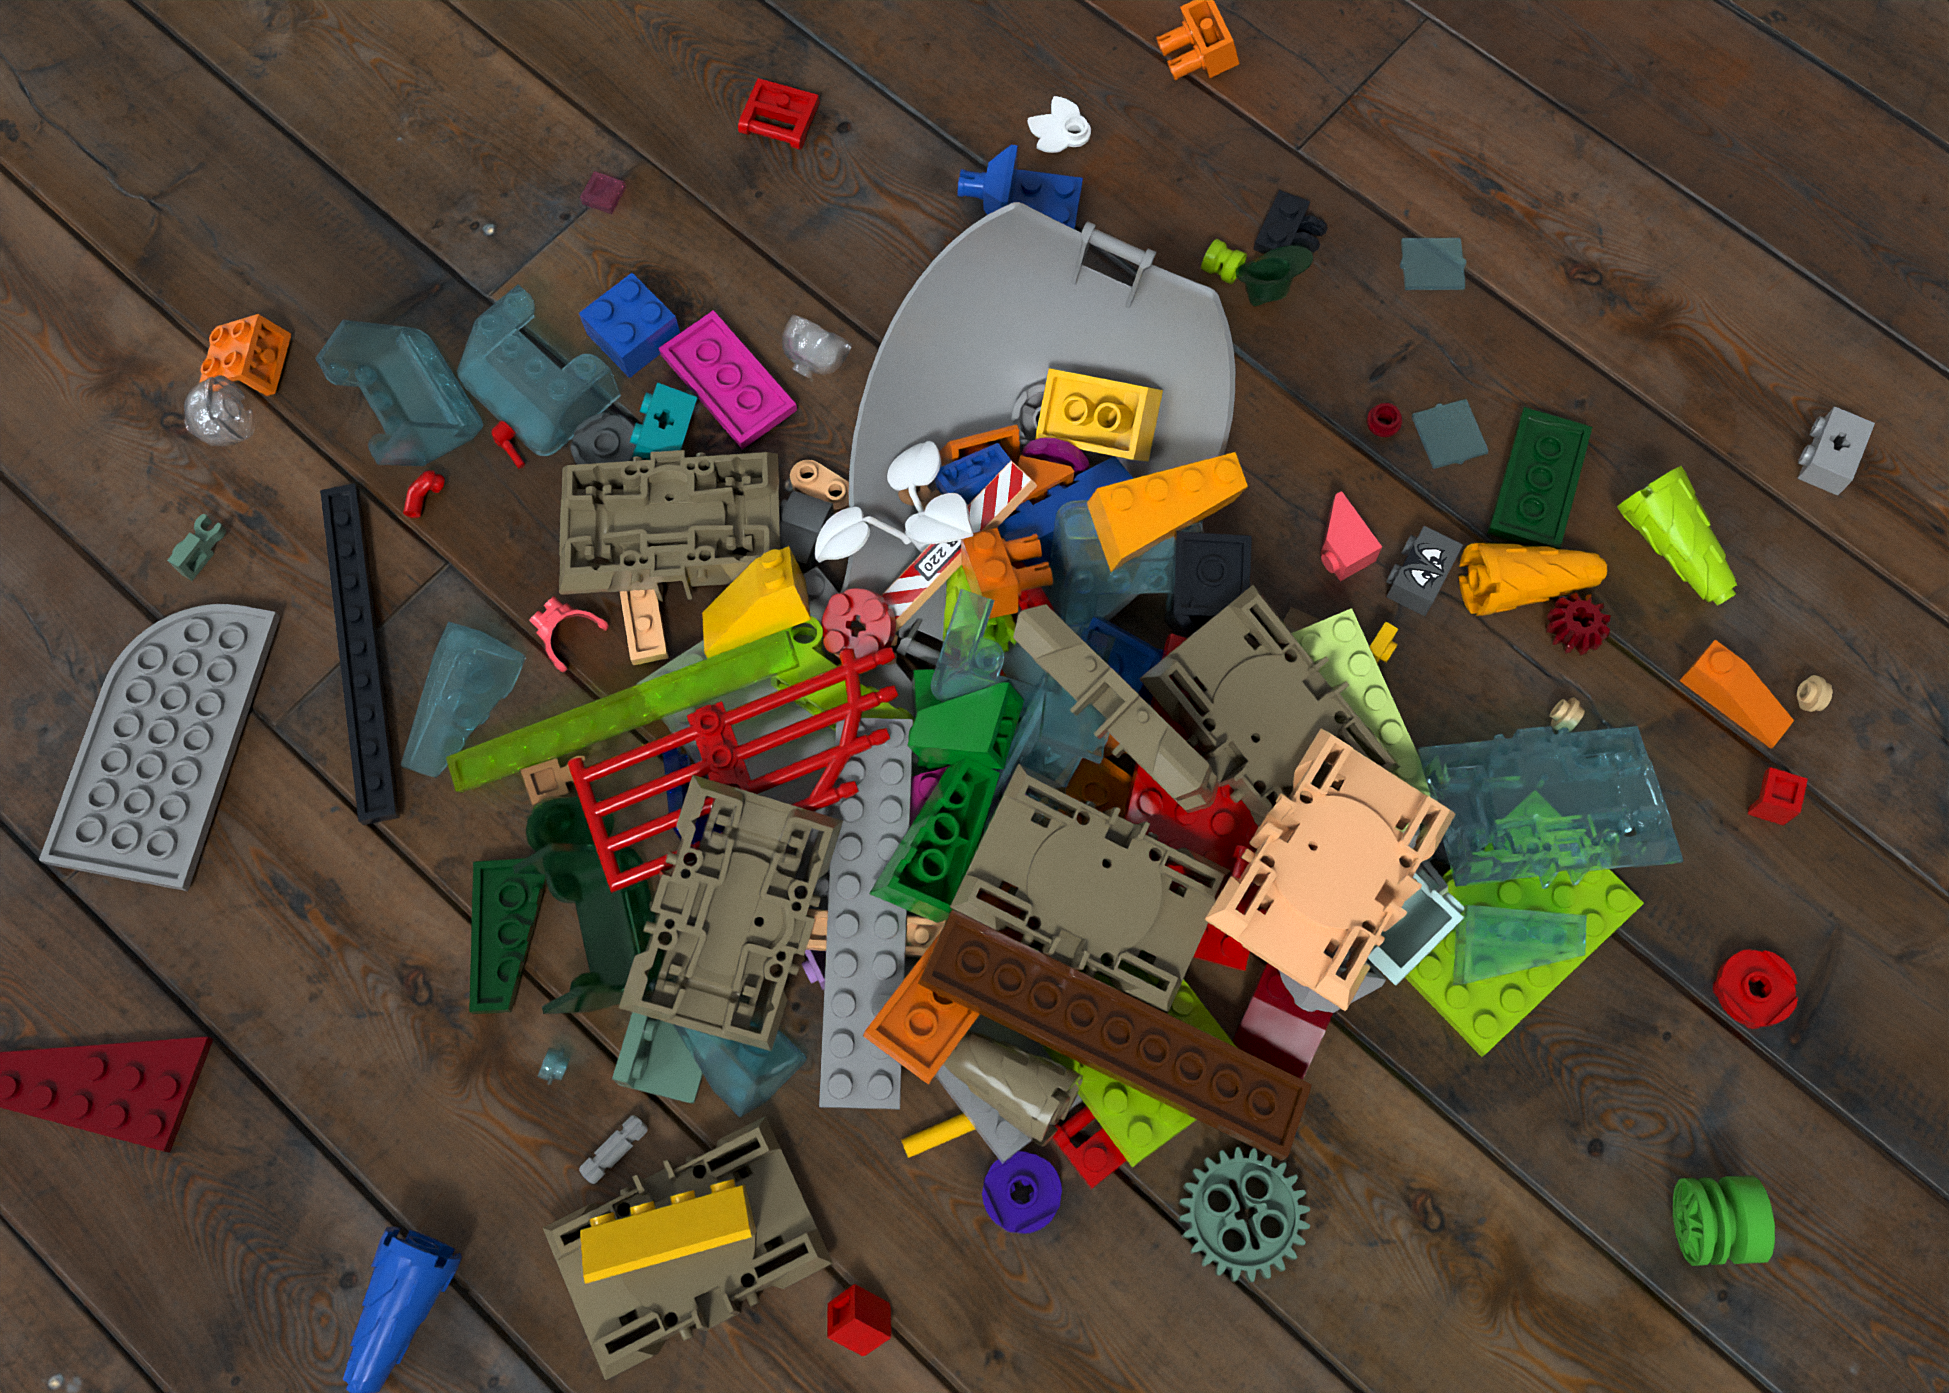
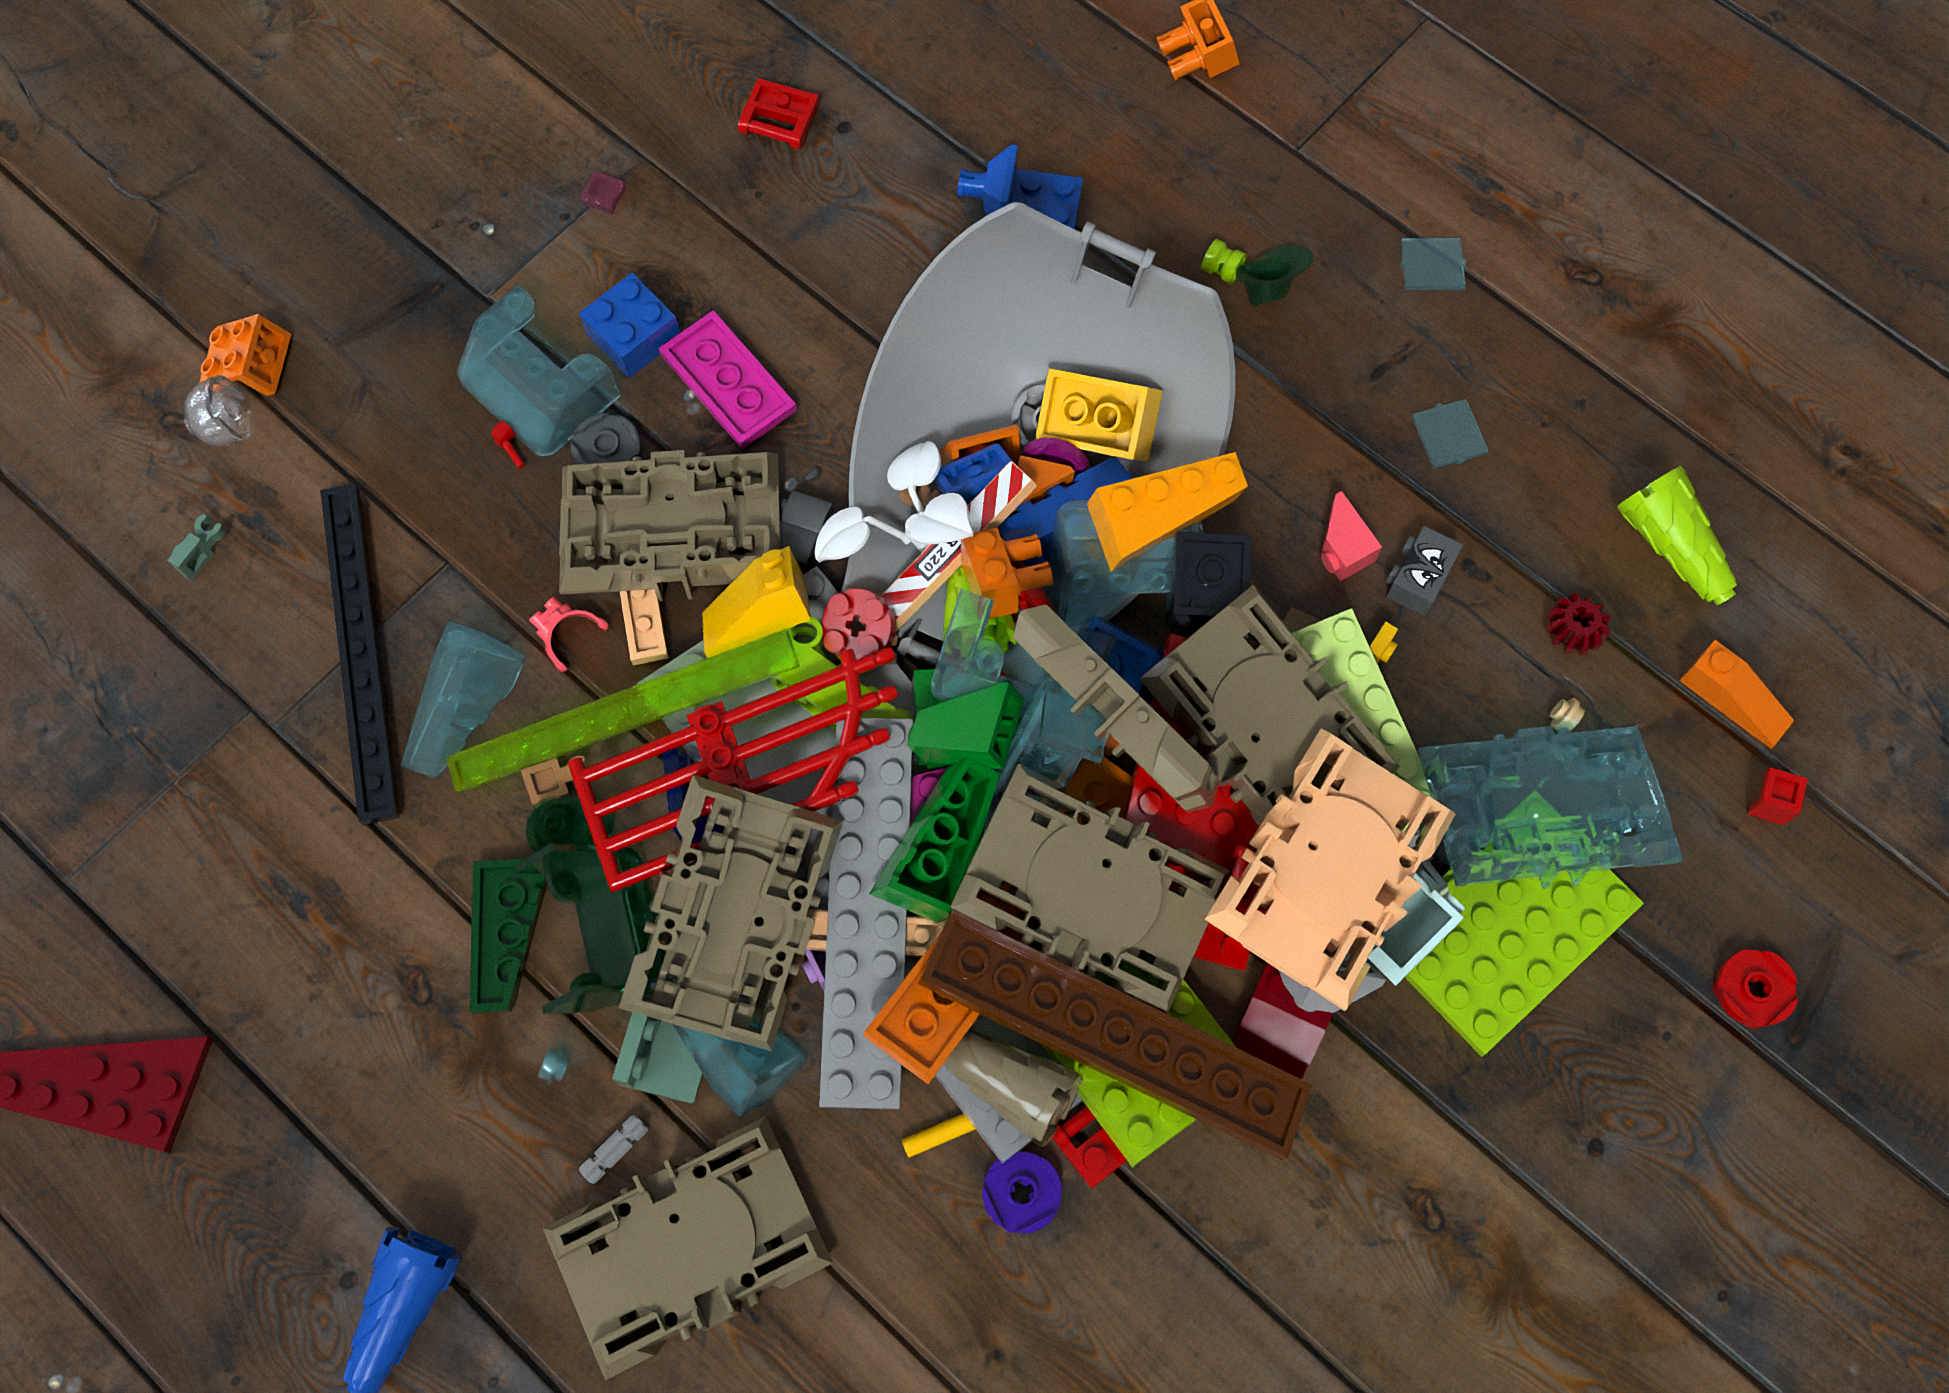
(161, 746): light grey plate -> none
(405, 387): clear light blue windscreen -> none
(418, 489): red arm -> none
(664, 406): teal brick -> none
(666, 1232): yellow slope -> none
(813, 348): clear cylinder -> none
(820, 484): light nougat plate -> none
(859, 1320): red panel -> none
(1056, 127): white plate -> none
(1278, 1202): sand green gear -> none
(1284, 222): black hinge -> none
(1388, 412): dark red plate -> none
(1512, 940): clear light blue wedge -> none
(1517, 575): light orange cone -> none
(1540, 479): dark green plate -> none
(1723, 1220): bright green wheel -> none
(1814, 694): tan plate -> none
(1835, 450): light grey brick -> none

